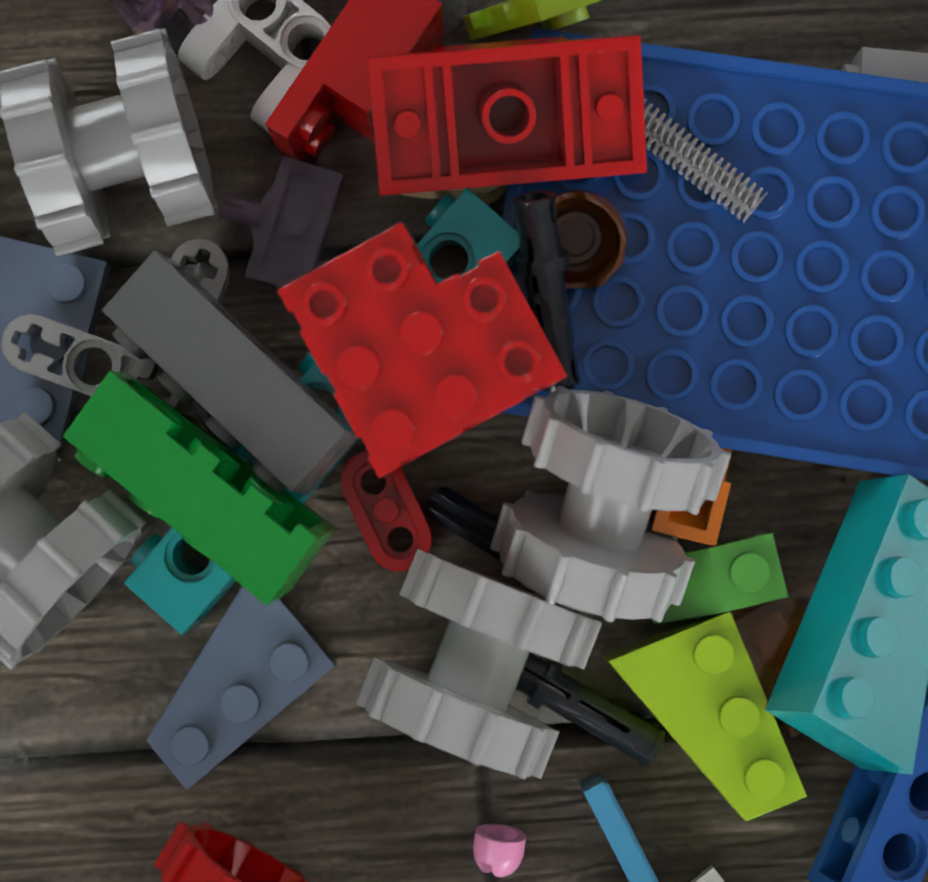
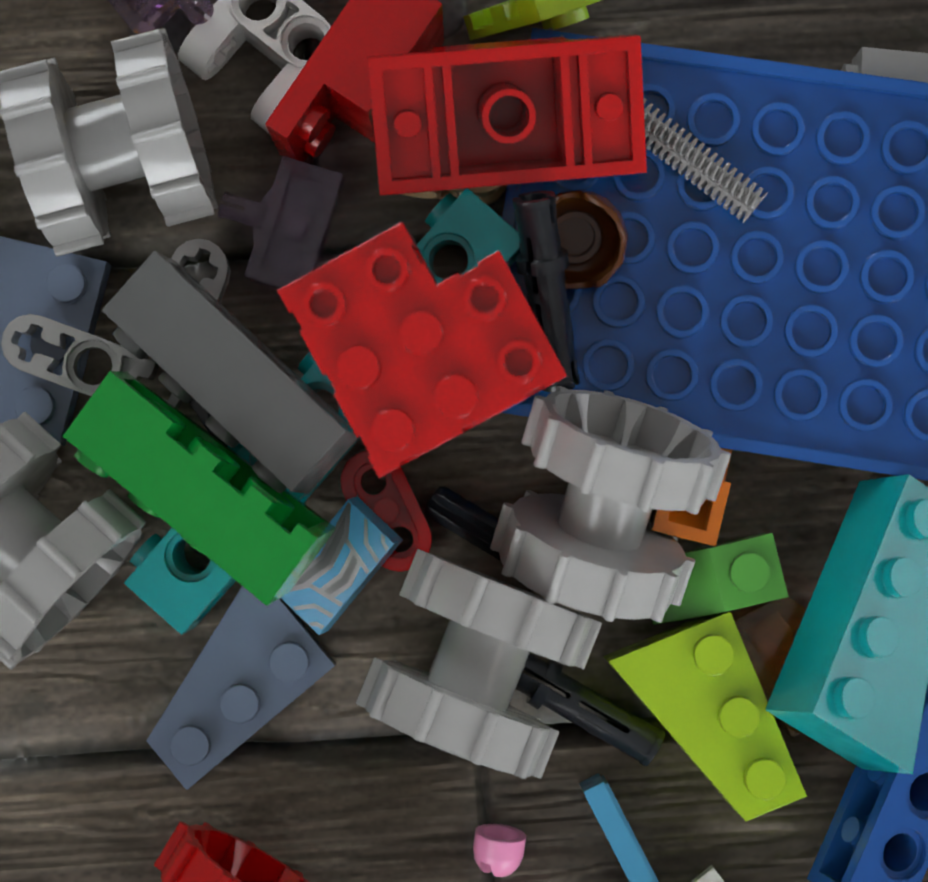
(342, 565): none -> tile

